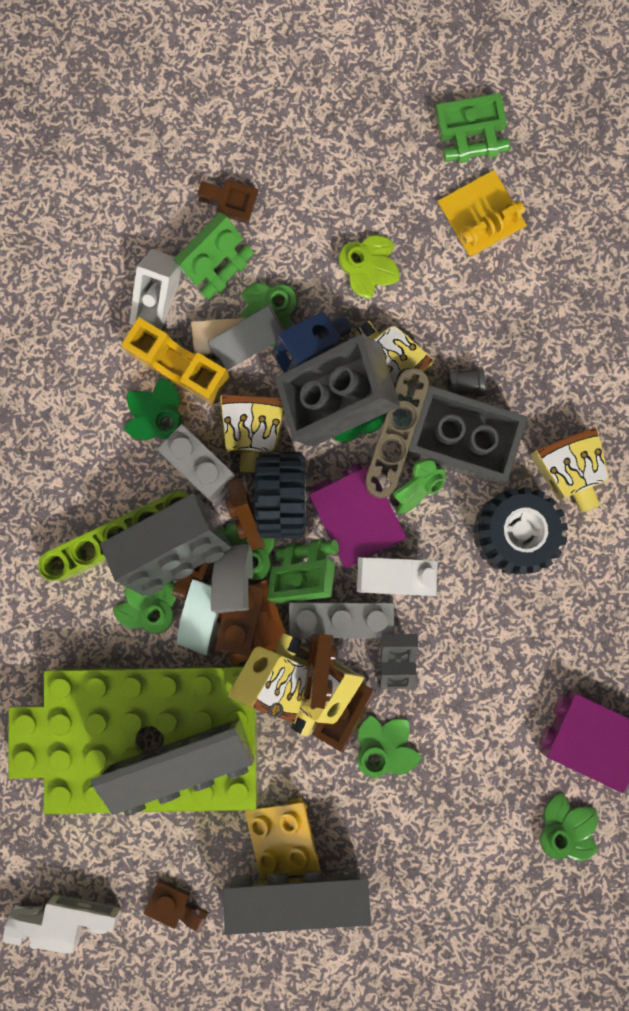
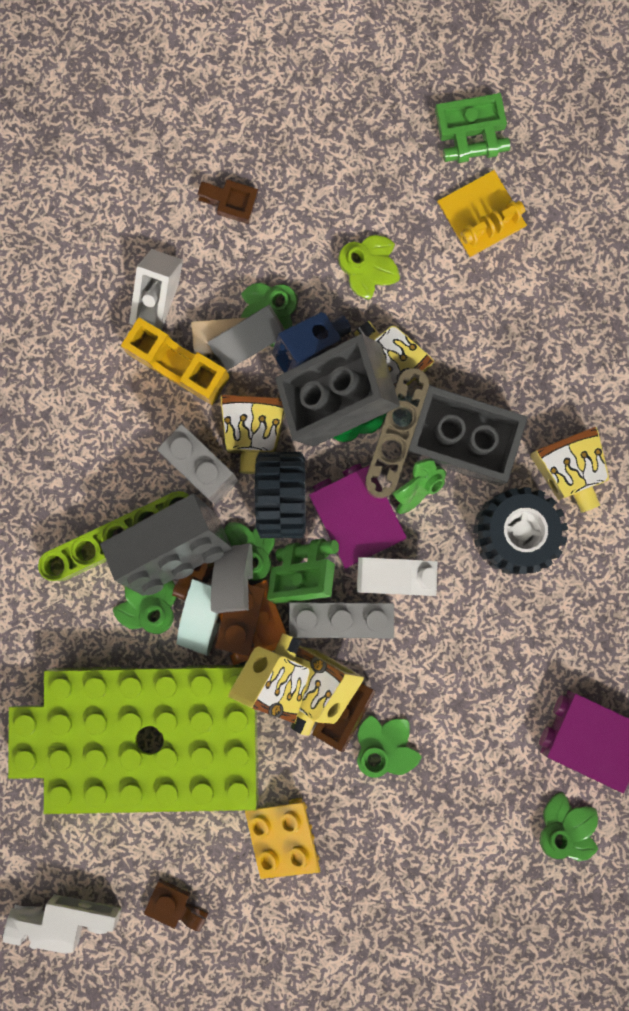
(151, 409): green plate -> none
(173, 768): dark grey slope -> none
(208, 251): bright green plate -> none
(241, 507): reddish brown plate -> none
(296, 902): dark grey slope -> none
(317, 686): reddish brown plate -> none
(398, 661): dark grey slope -> none
(467, 382): dark grey bush -> none

